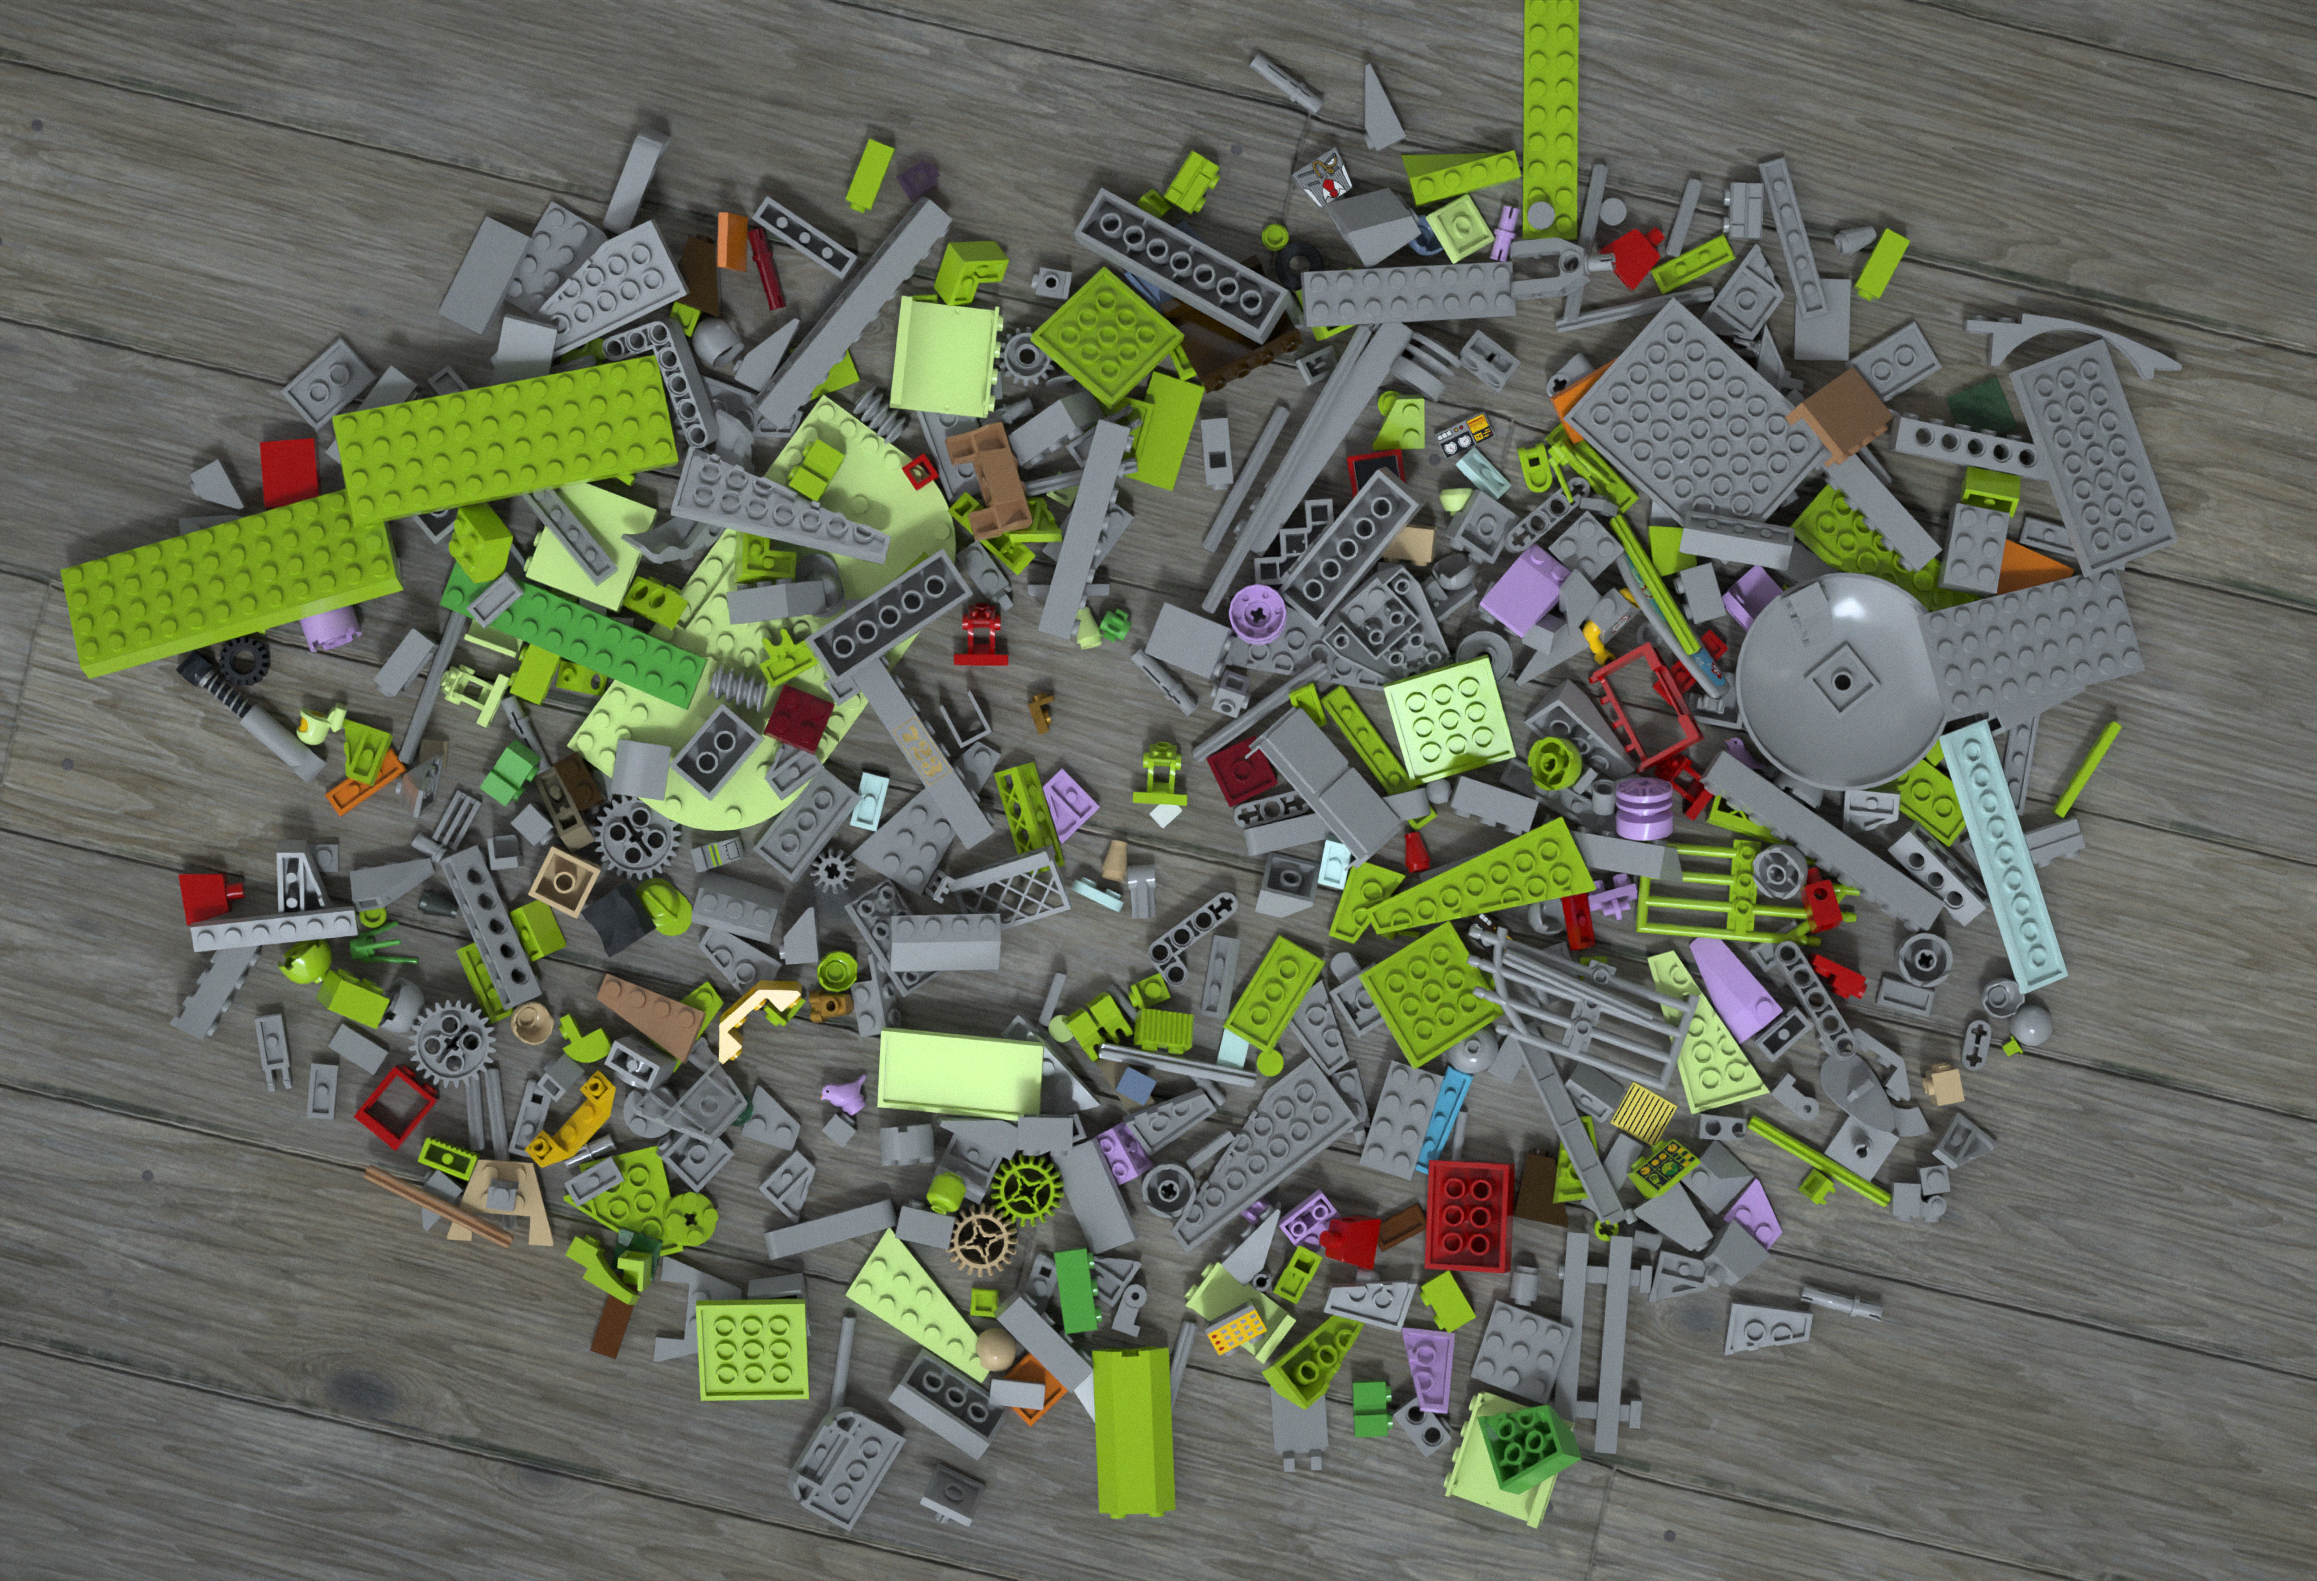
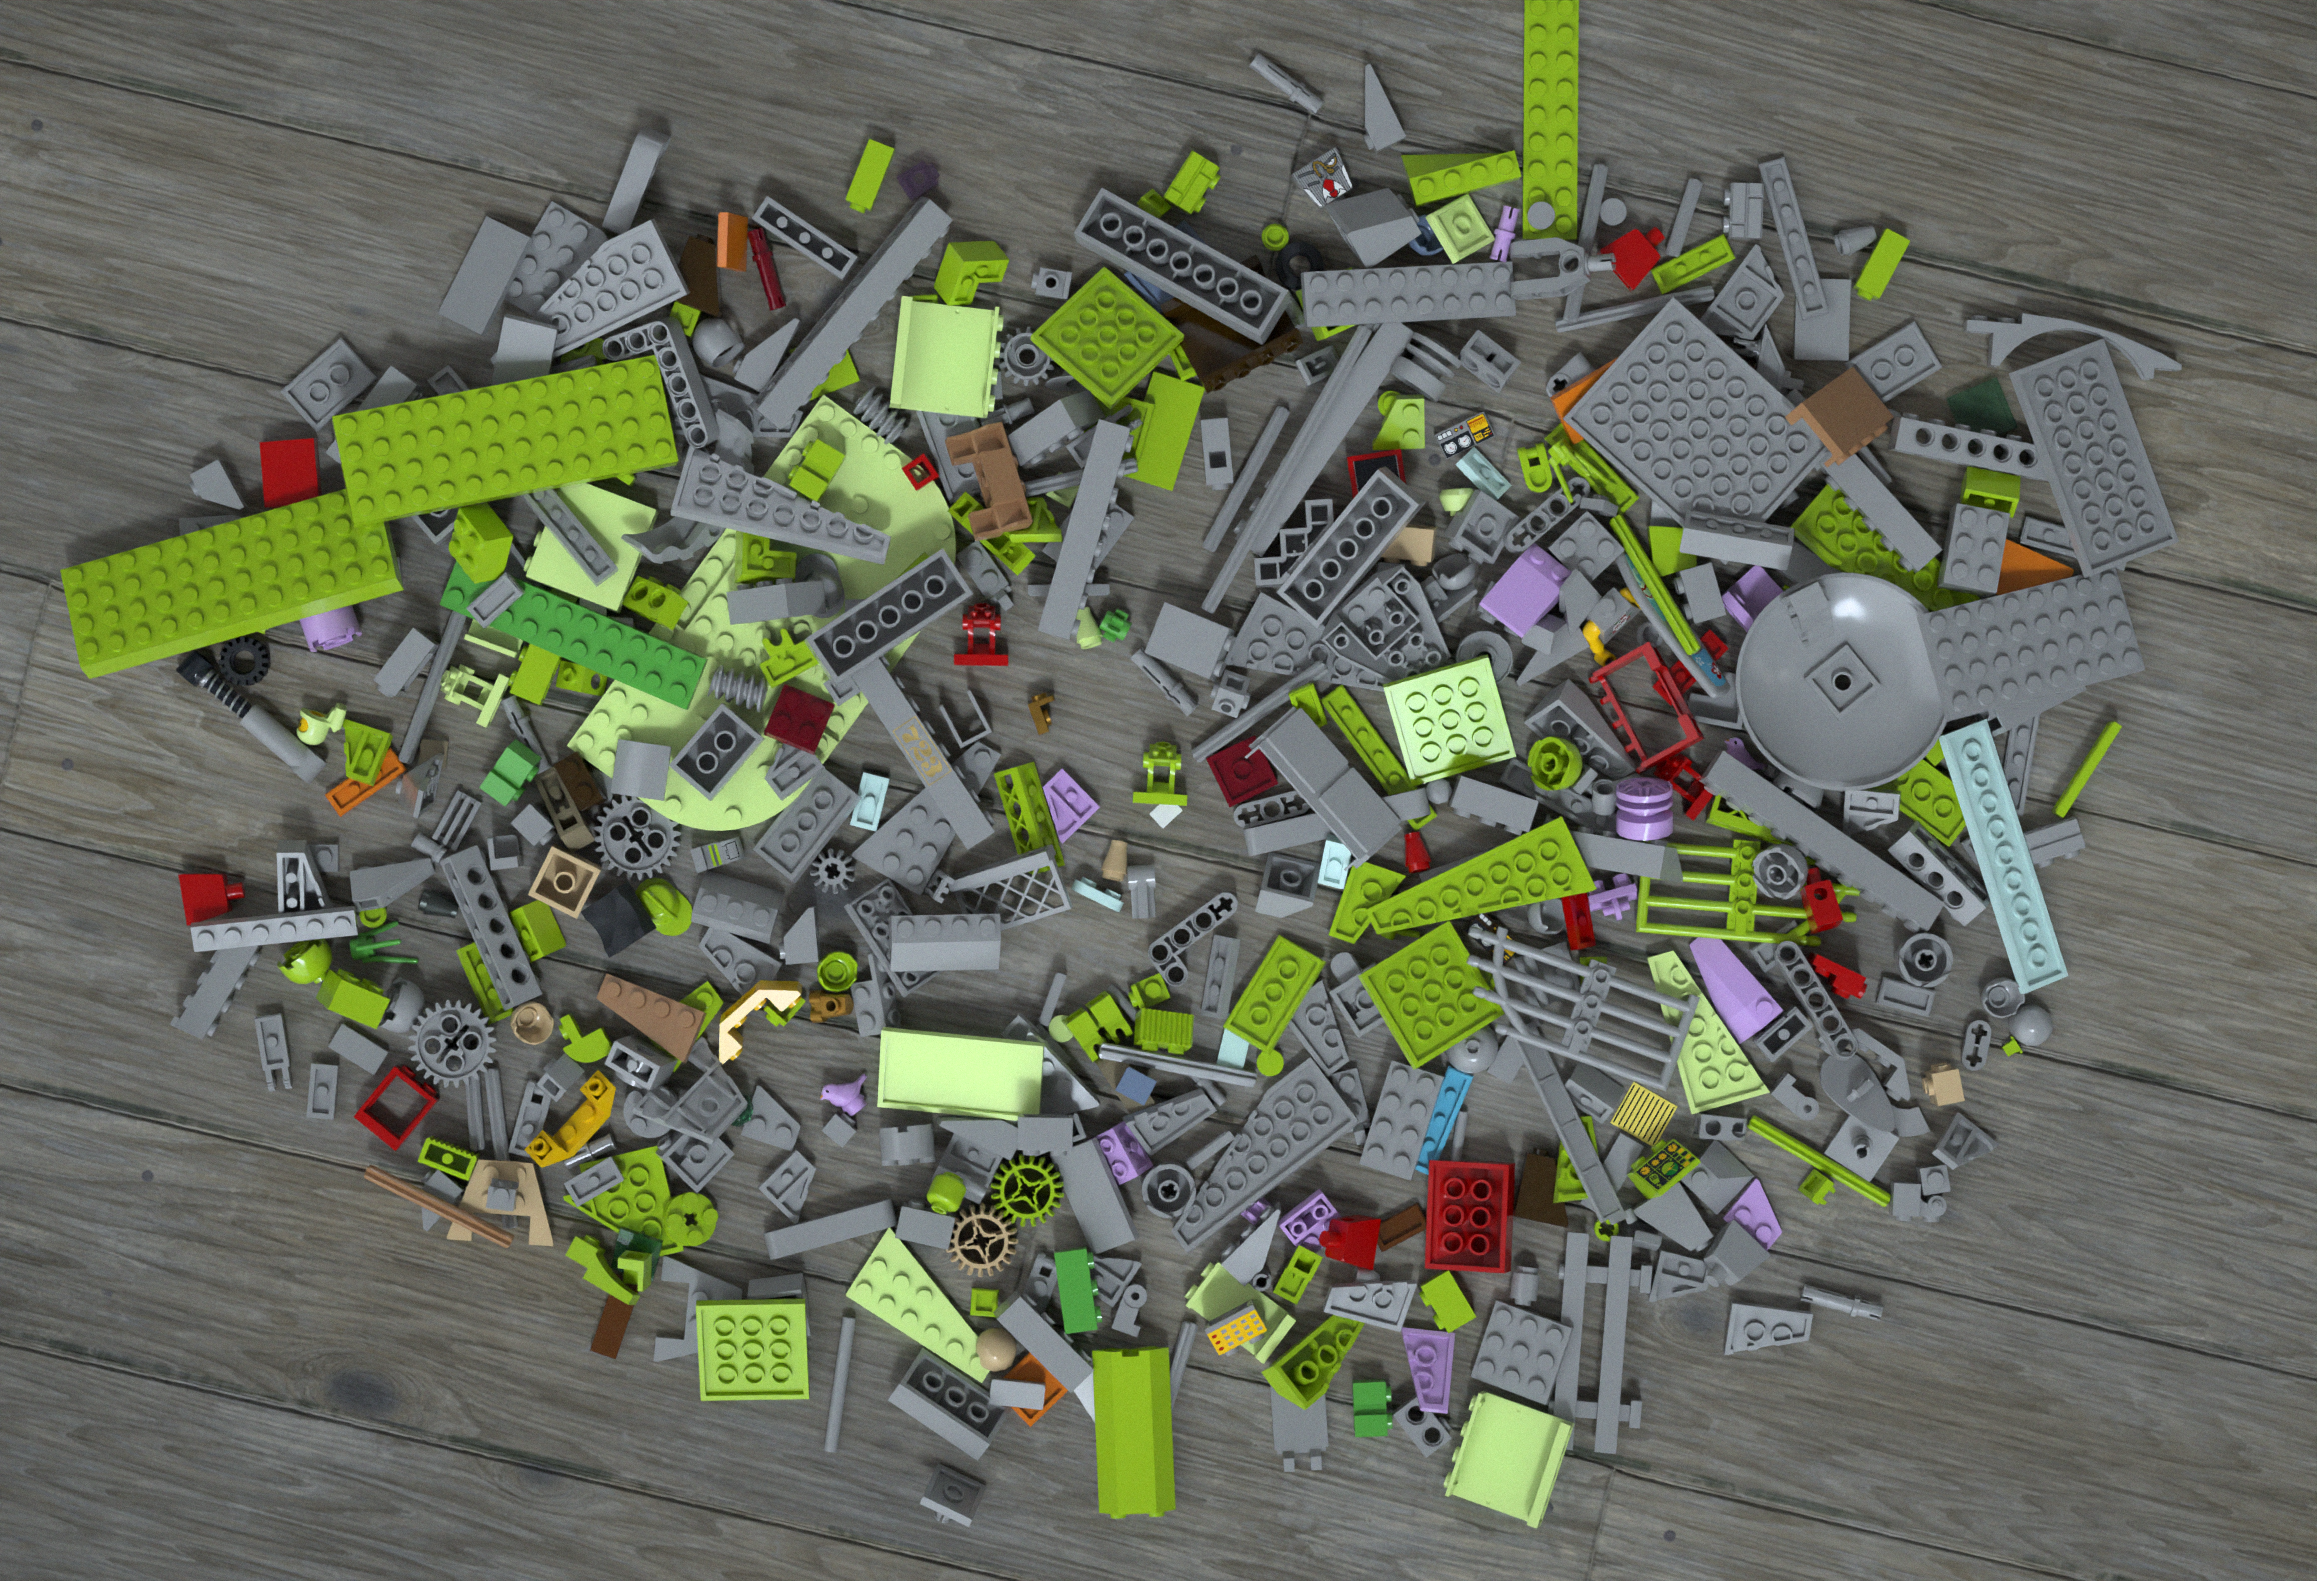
(843, 1465): light grey plate -> none
(1251, 600): lavender wheel -> none
(1528, 1446): bright green wedge -> none
(1577, 987): light grey axle -> none
(1710, 705): light grey plate -> none

